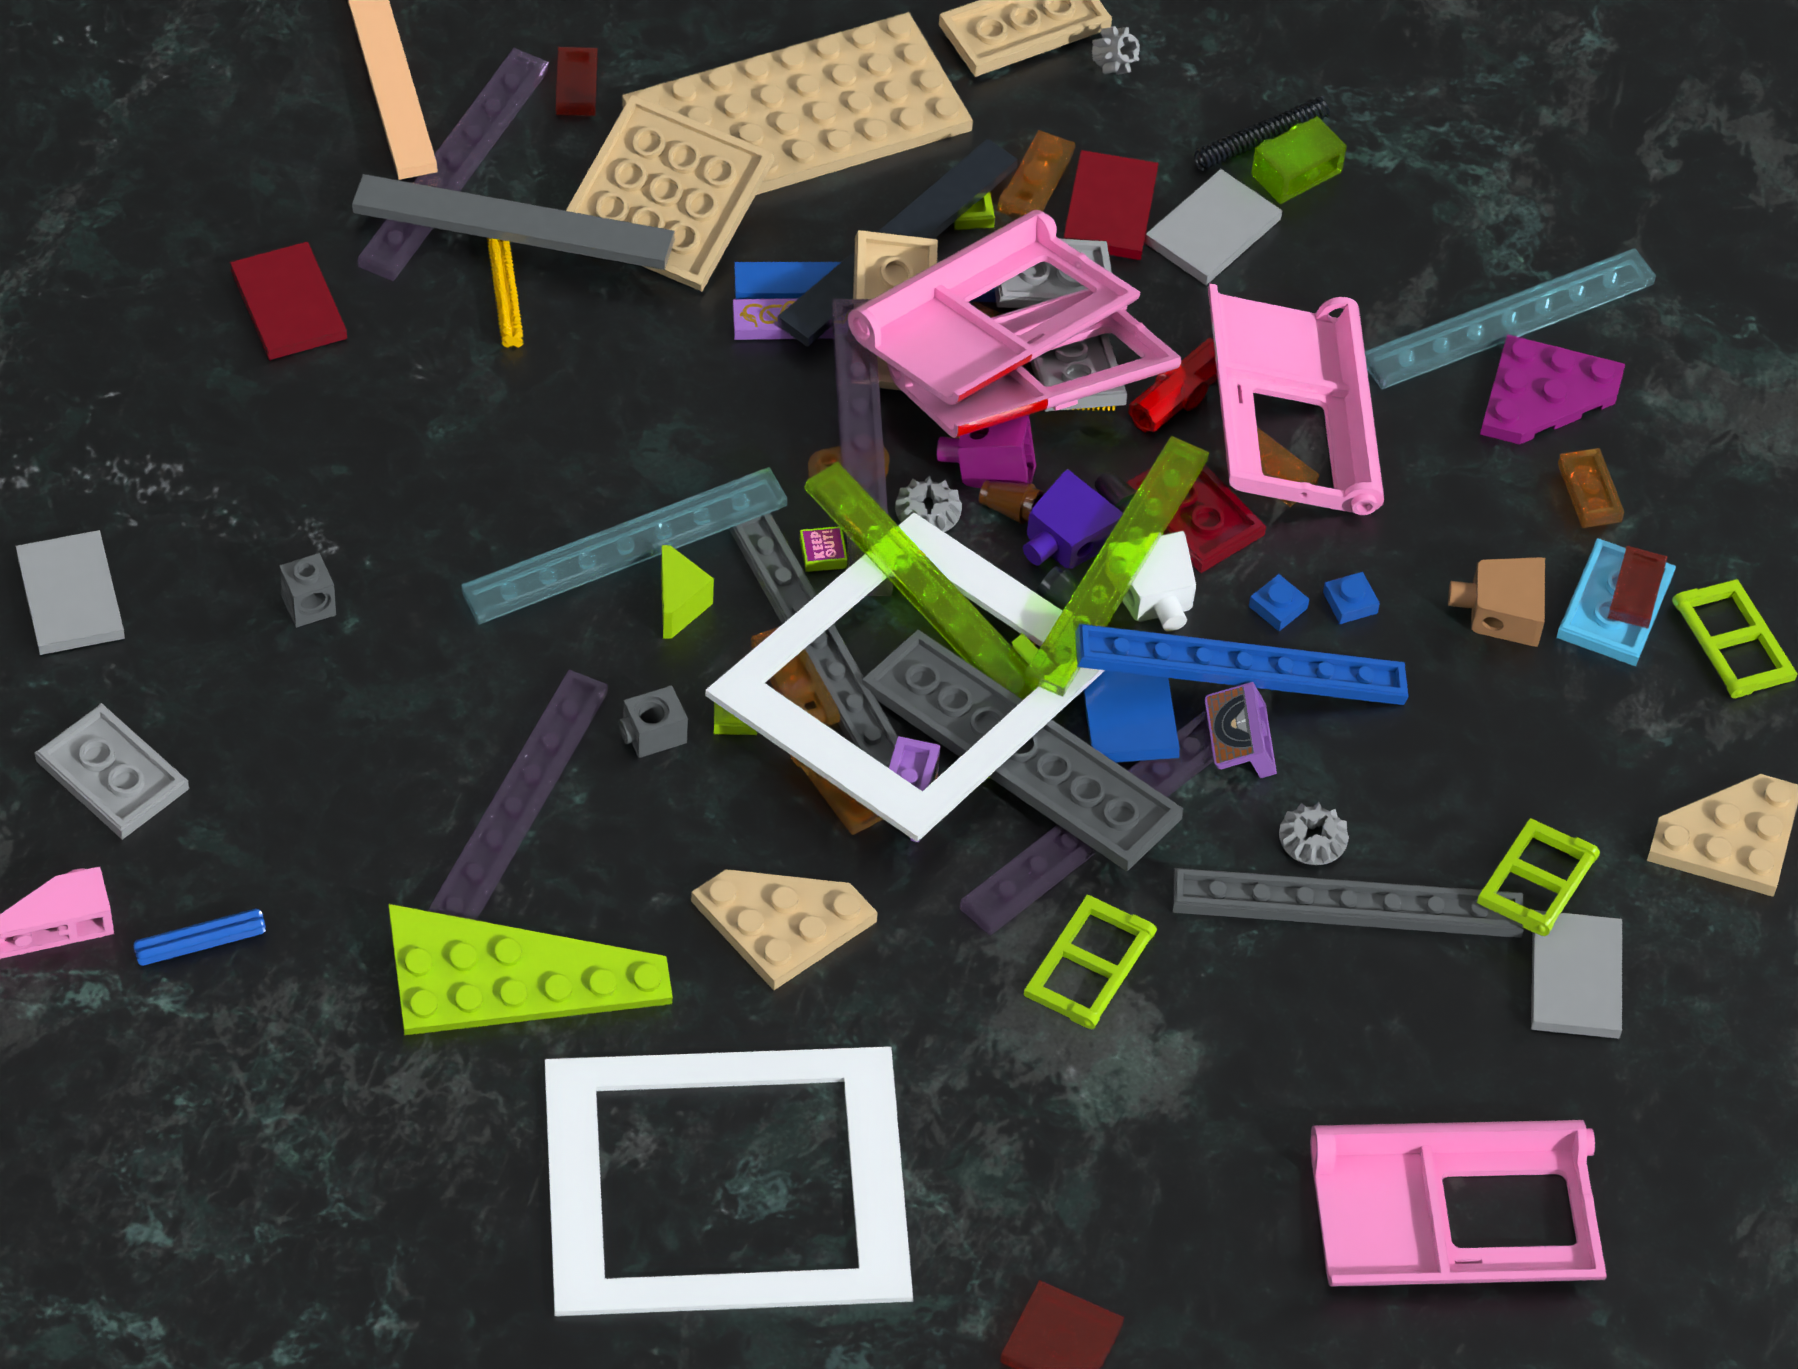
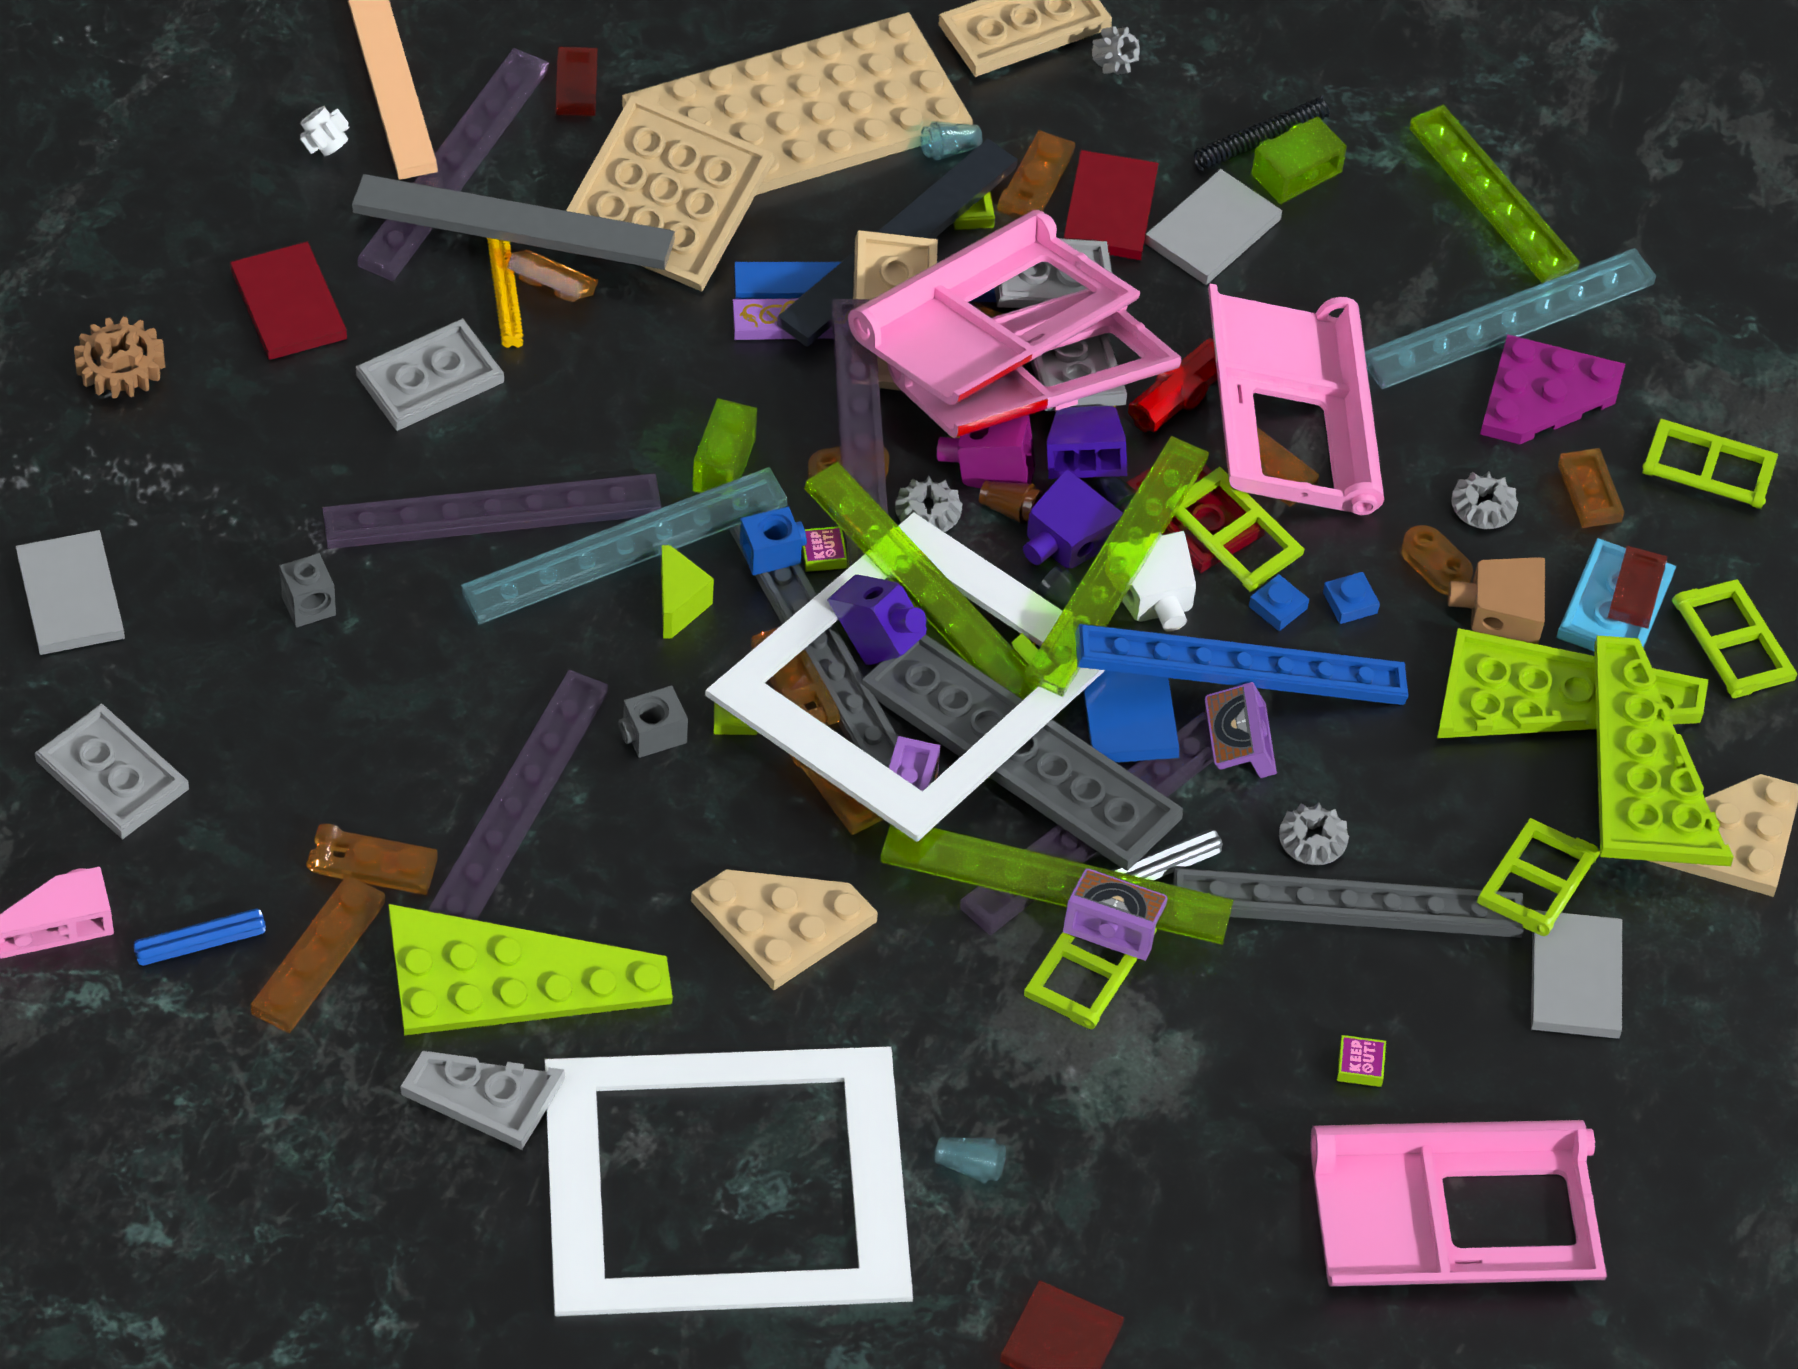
(119, 357): none -> medium nougat gear
(318, 954): none -> clear orange plate
(324, 131): none -> white gear
(372, 860): none -> clear orange plate
(429, 374): none -> light grey tile
(484, 1096): none -> light grey wing
(490, 511): none -> clear purple tile
(540, 270): none -> clear orange plate
(724, 445): none -> clear neon green brick
(772, 540): none -> blue brick
(878, 617): none -> dark purple torso
(949, 139): none -> clear light blue cone
(973, 1157): none -> clear light blue cone
(1045, 877): none -> clear neon green tile
(1087, 443): none -> dark purple torso
(1114, 913): none -> medium lavender panel
(1176, 856): none -> axle
(1254, 514): none -> lime window
(1361, 1061): none -> tile
(1434, 557): none -> clear orange plate
(1487, 514): none -> light grey gear
(1493, 194): none -> clear neon green plate
(1534, 688): none -> lime wing
(1646, 778): none -> lime wing
(1716, 444): none -> lime window

